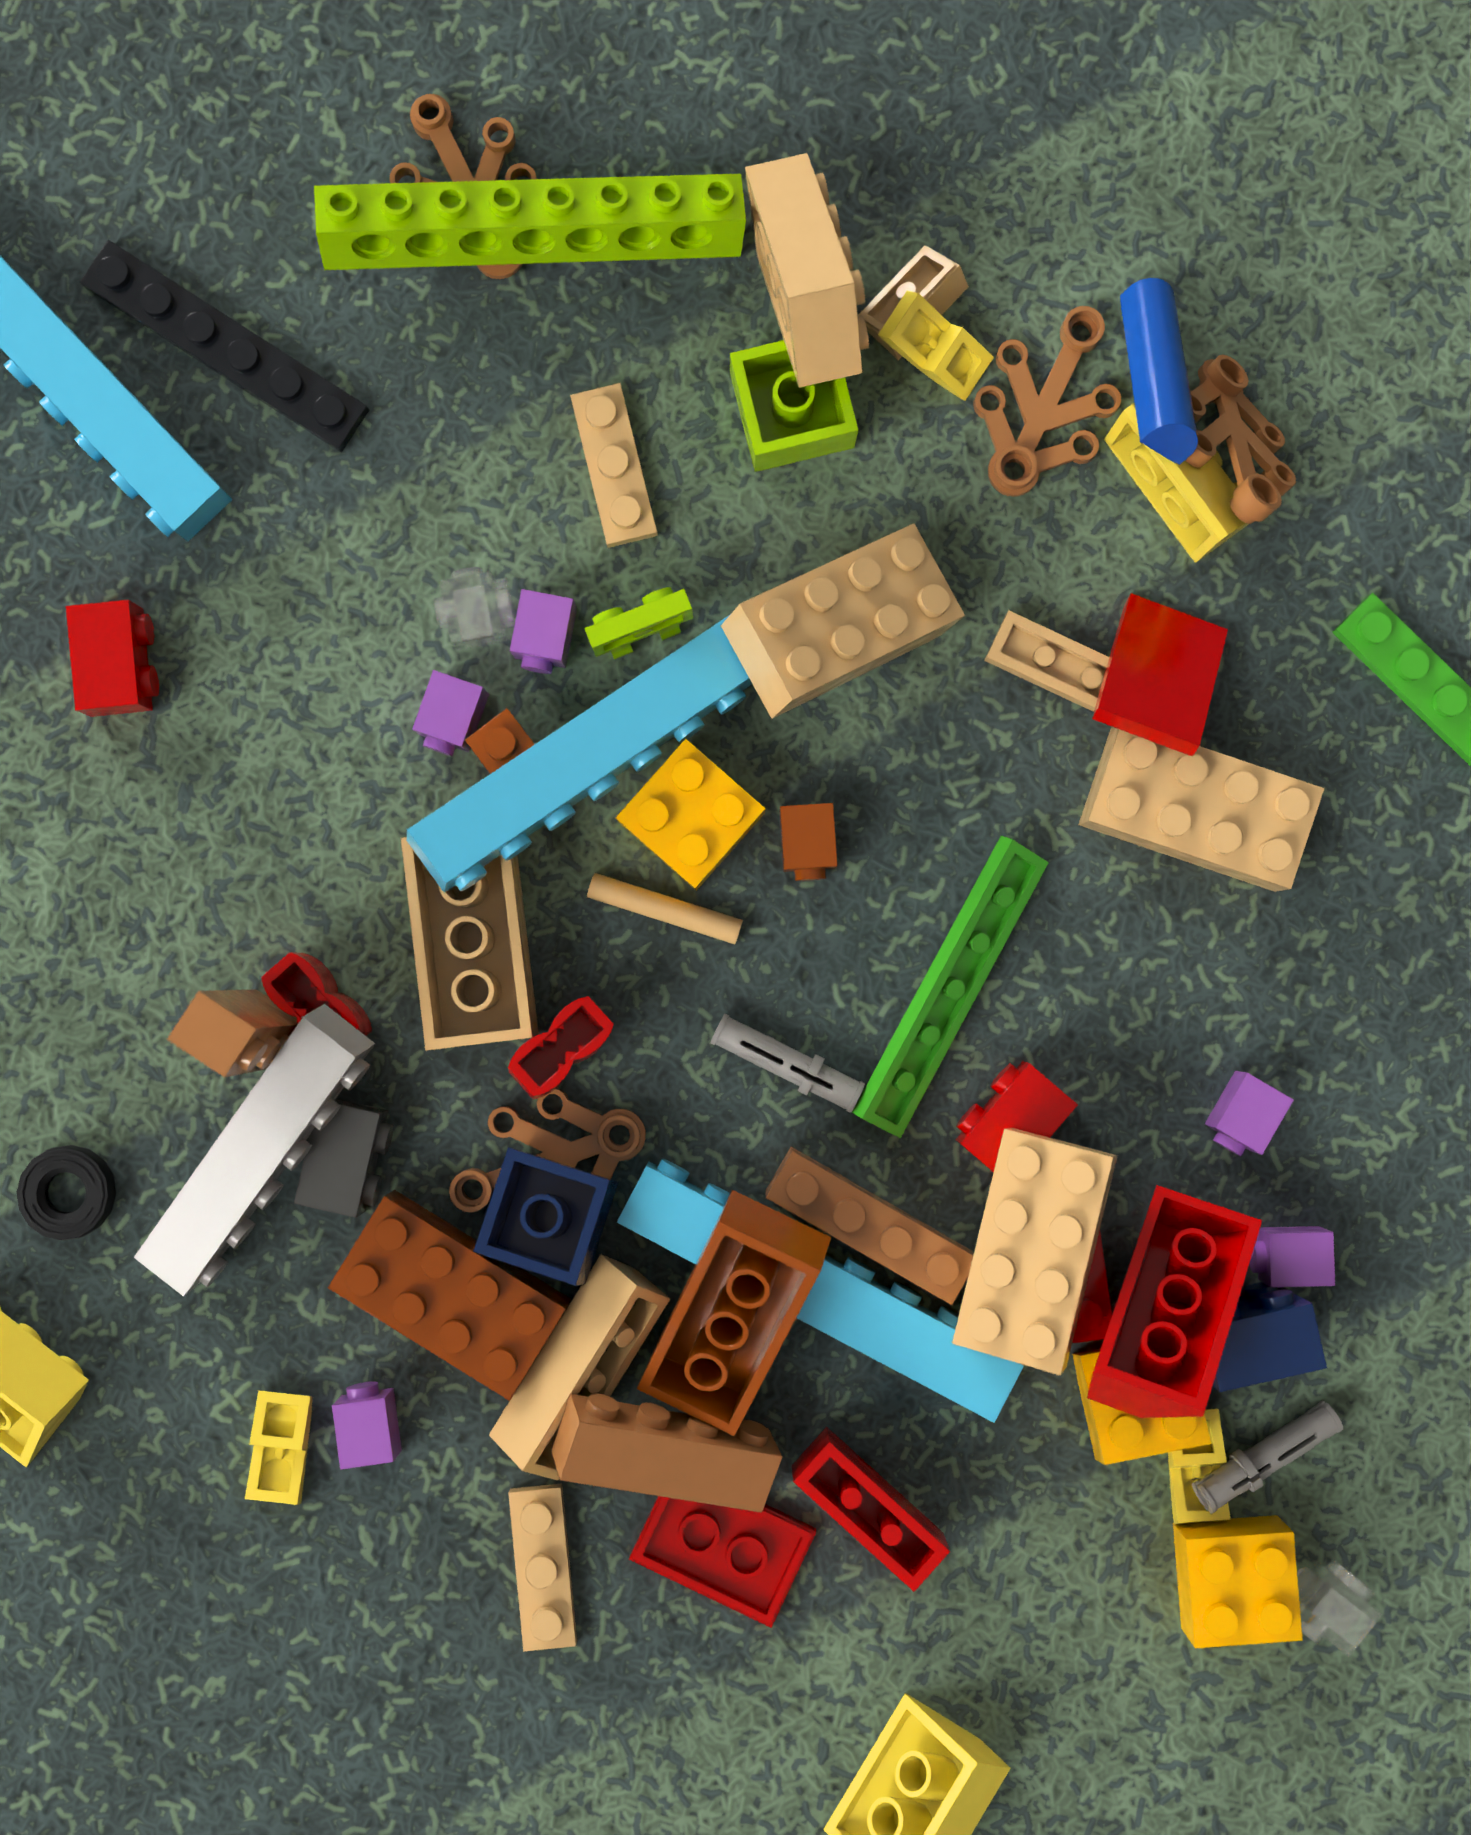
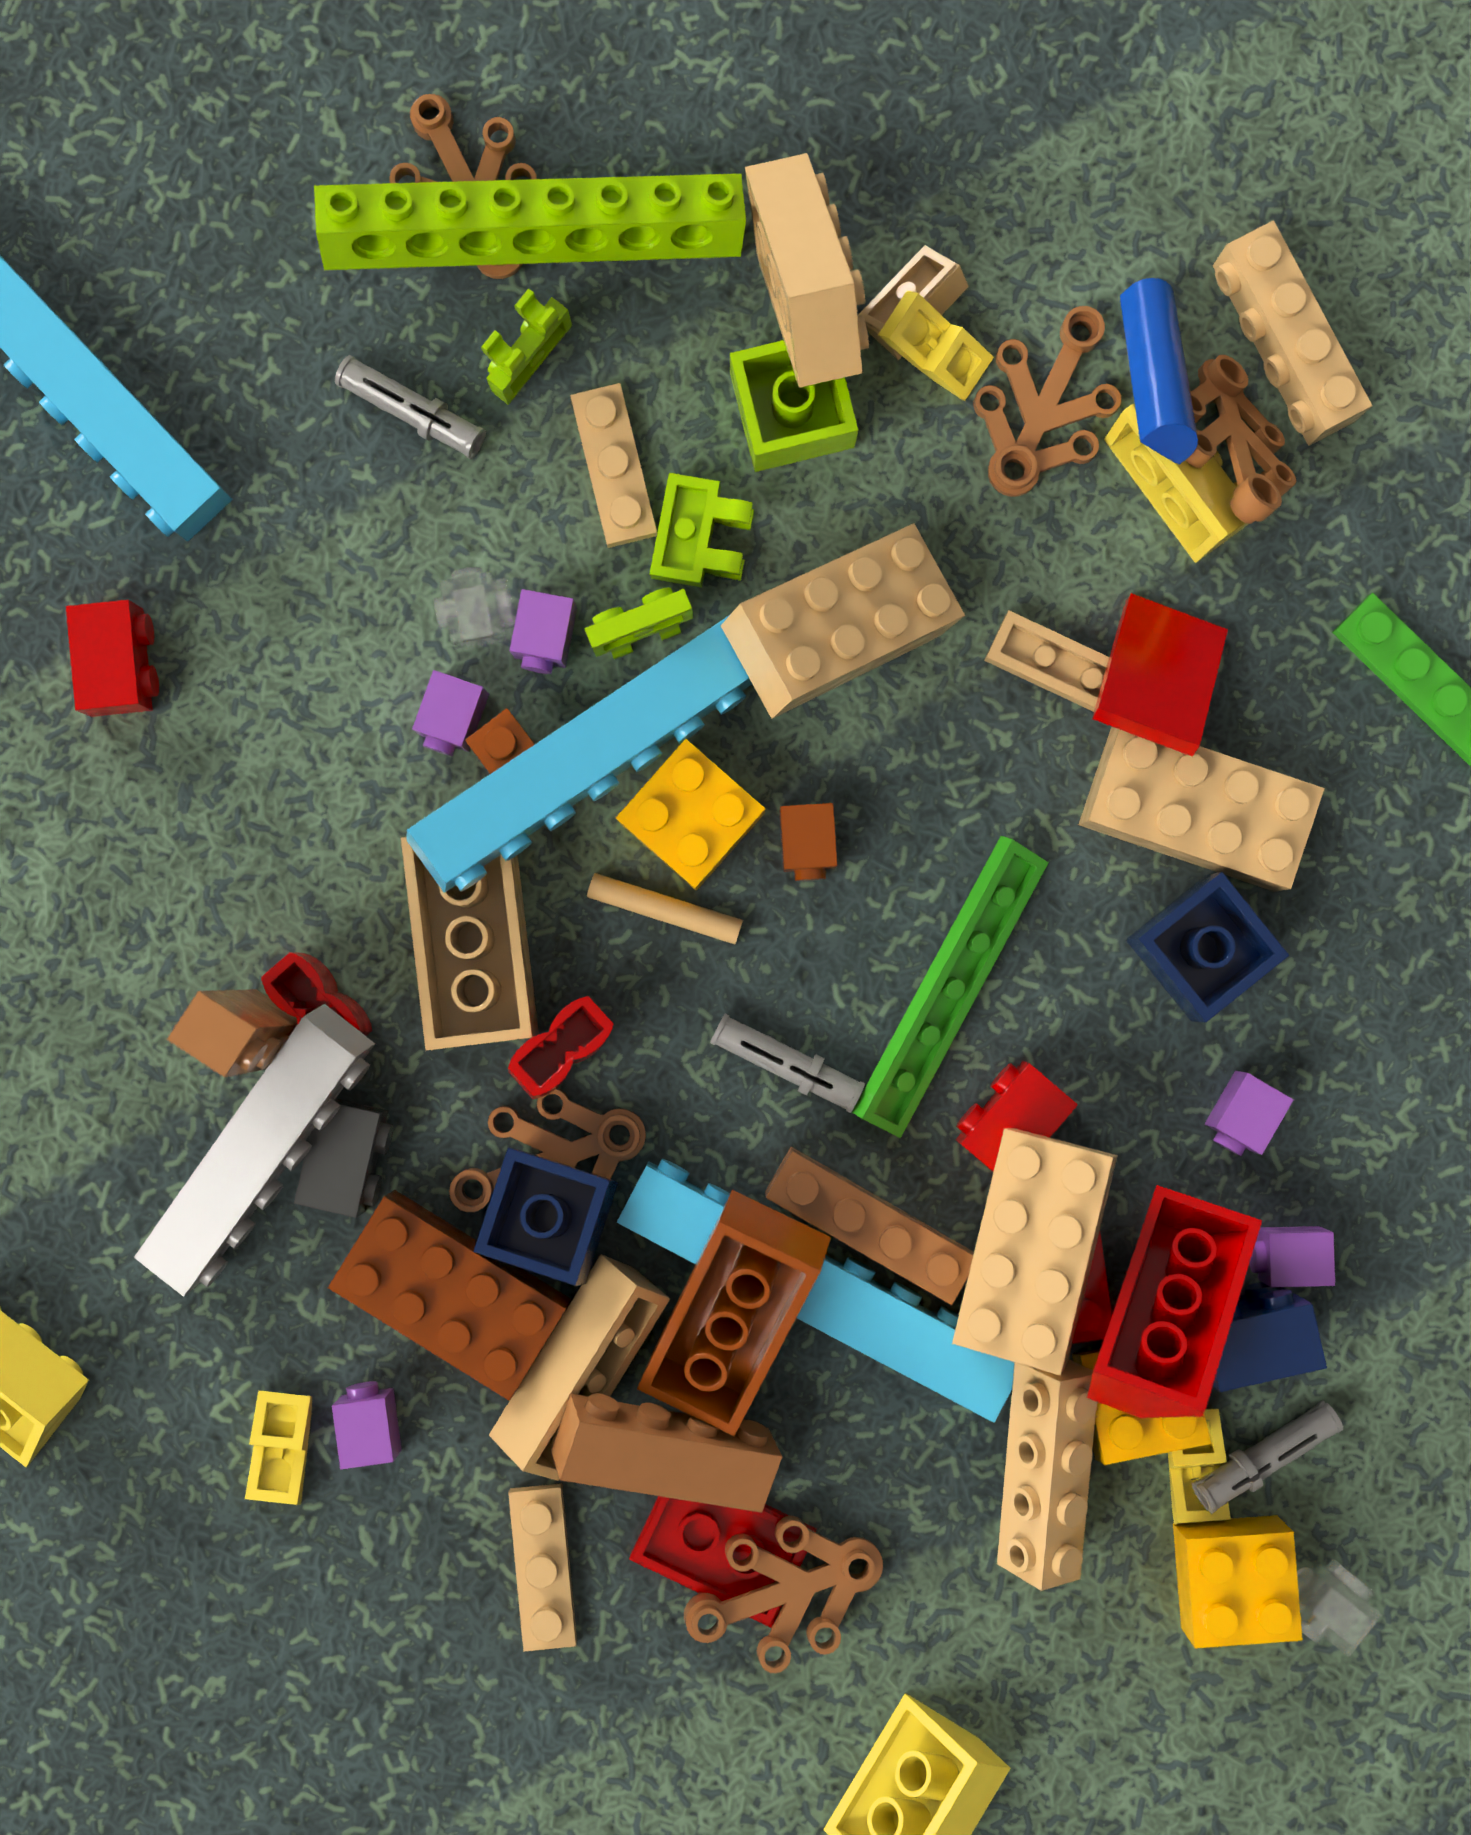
(34, 1196): black tyre -> none
(224, 346): black plate -> none
(461, 434): none -> light grey pin
(540, 331): none -> lime plate
(686, 530): none -> lime plate
(793, 1589): none -> medium nougat plant
(870, 1509): red brick -> none
(1047, 1475): none -> tan brick
(1207, 947): none -> dark blue brick
(1290, 333): none -> tan brick

